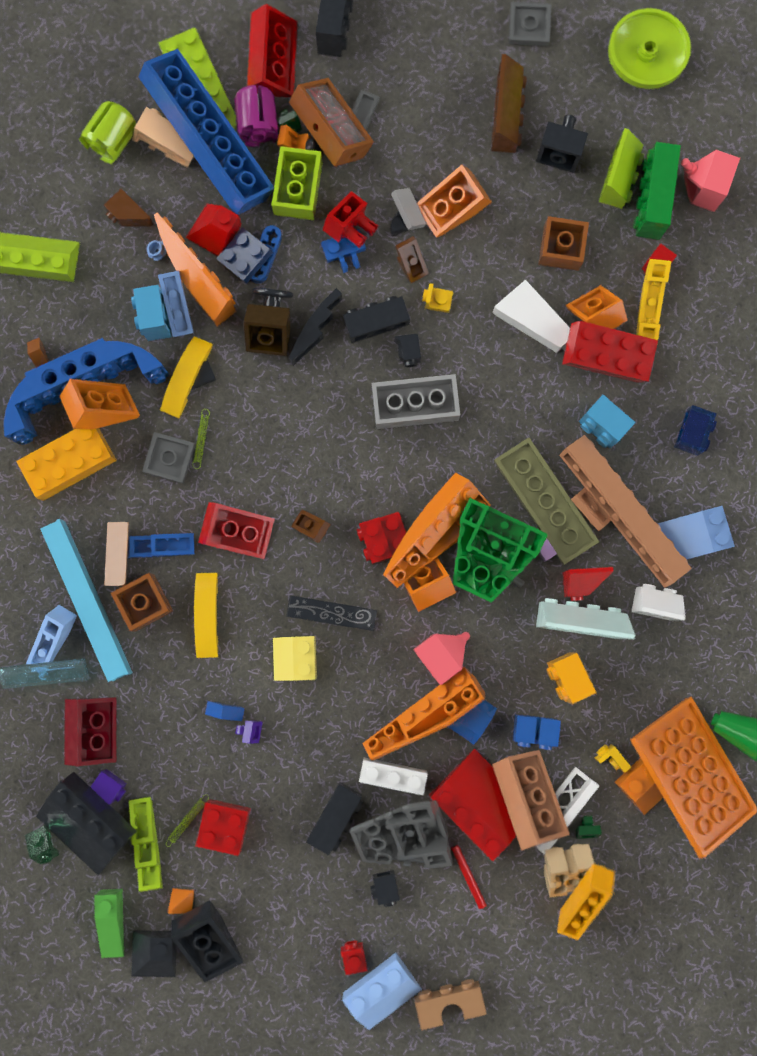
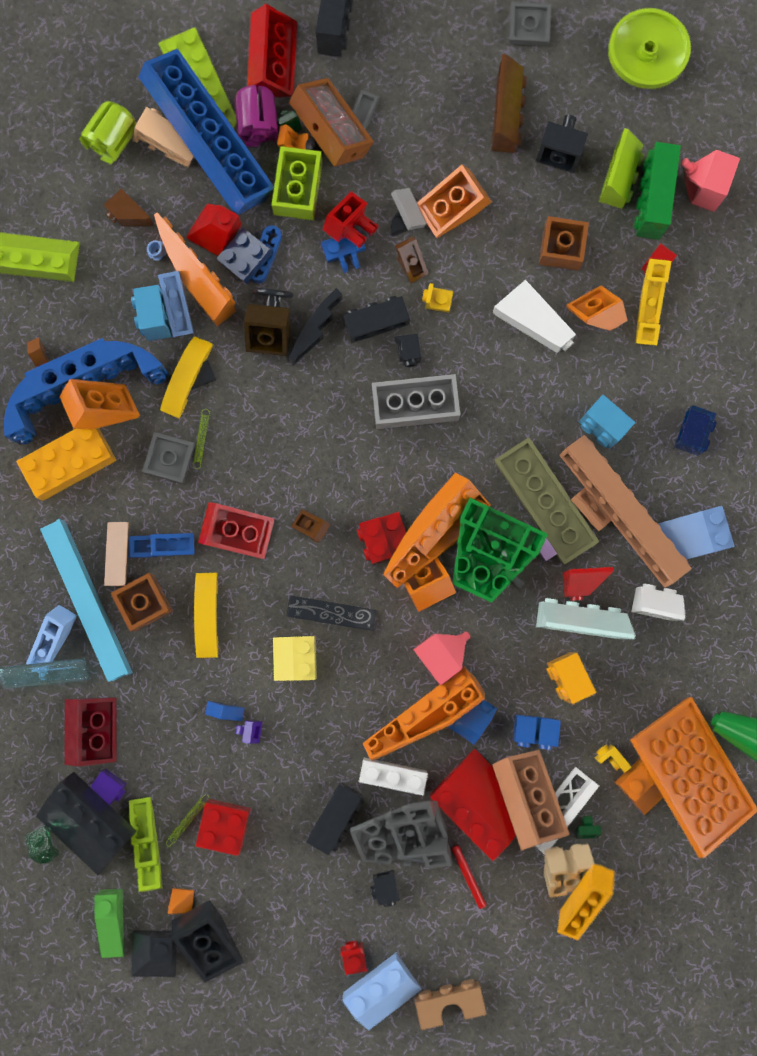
(610, 352): red brick -> none

